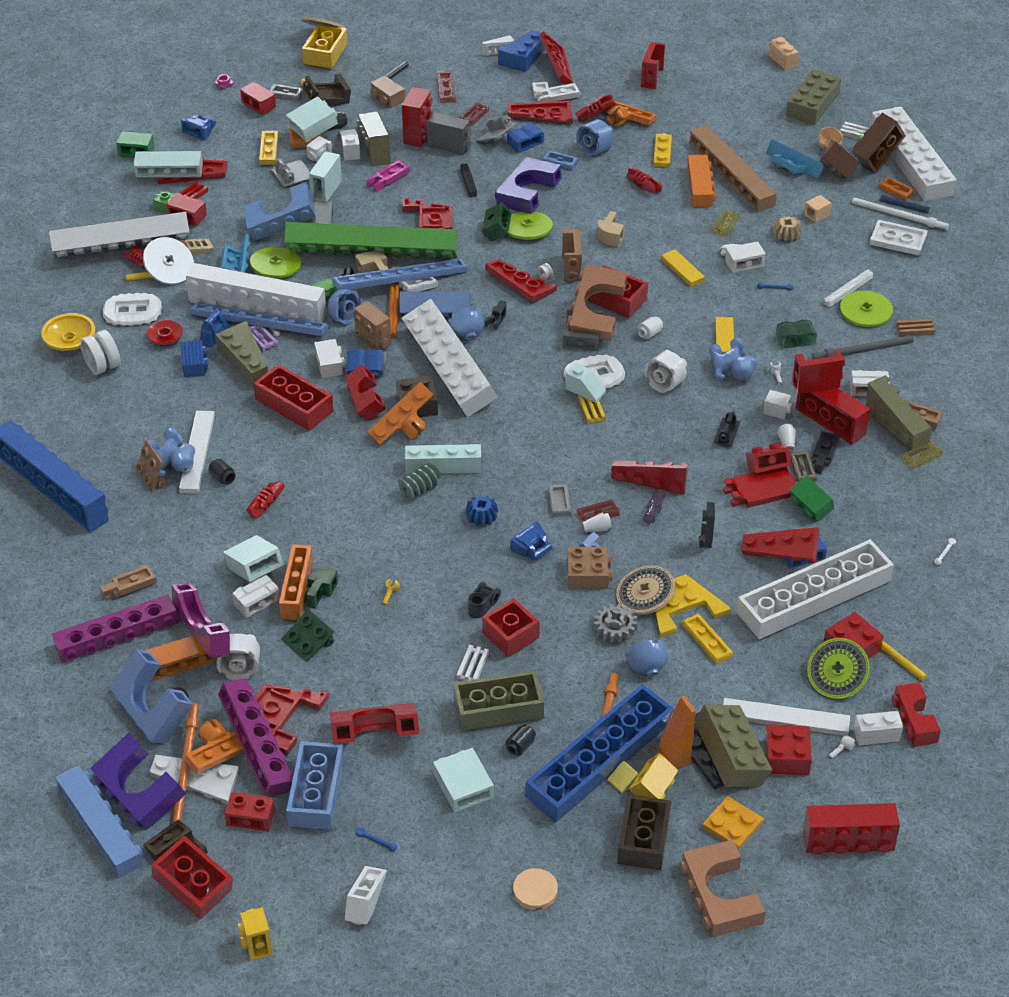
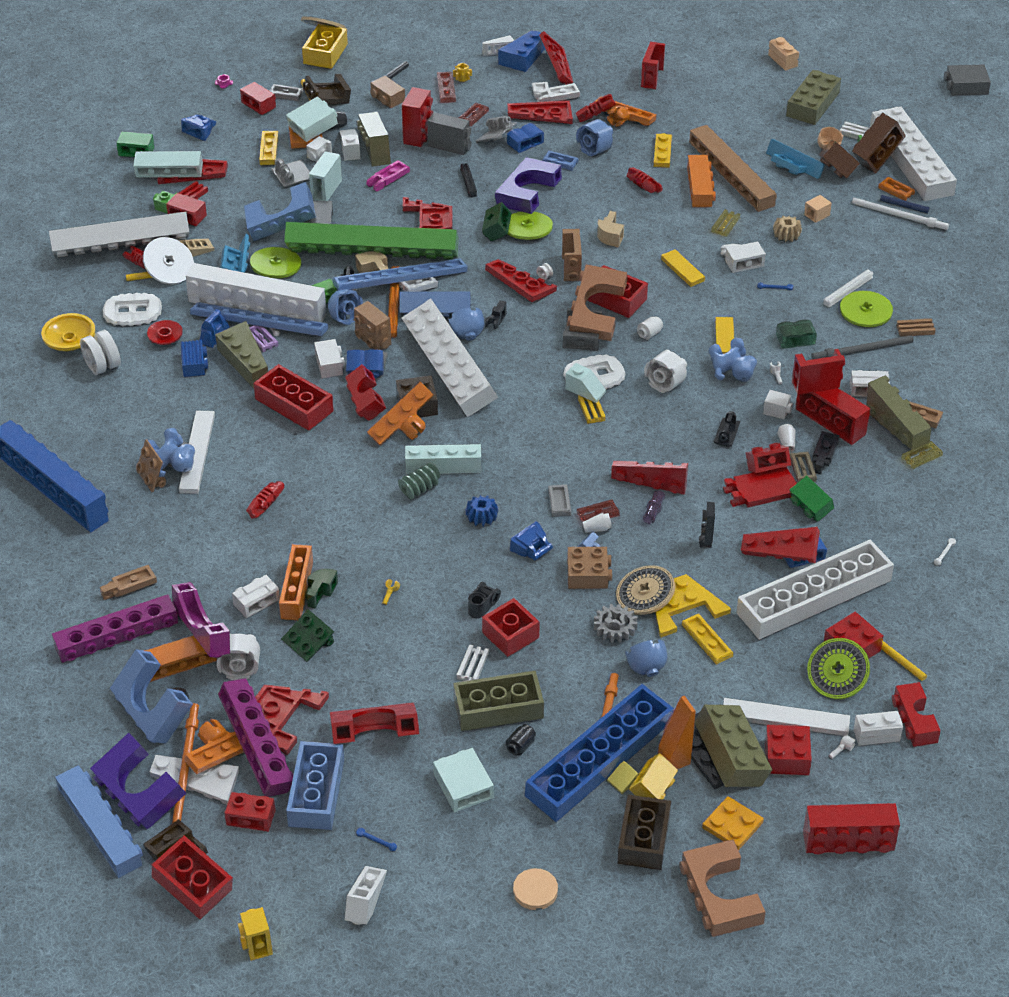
(221, 471): black brick -> none
(253, 558): light aqua brick -> none
(462, 72): none -> yellow gear
(898, 237): white plate -> none
(967, 79): none -> dark grey brick

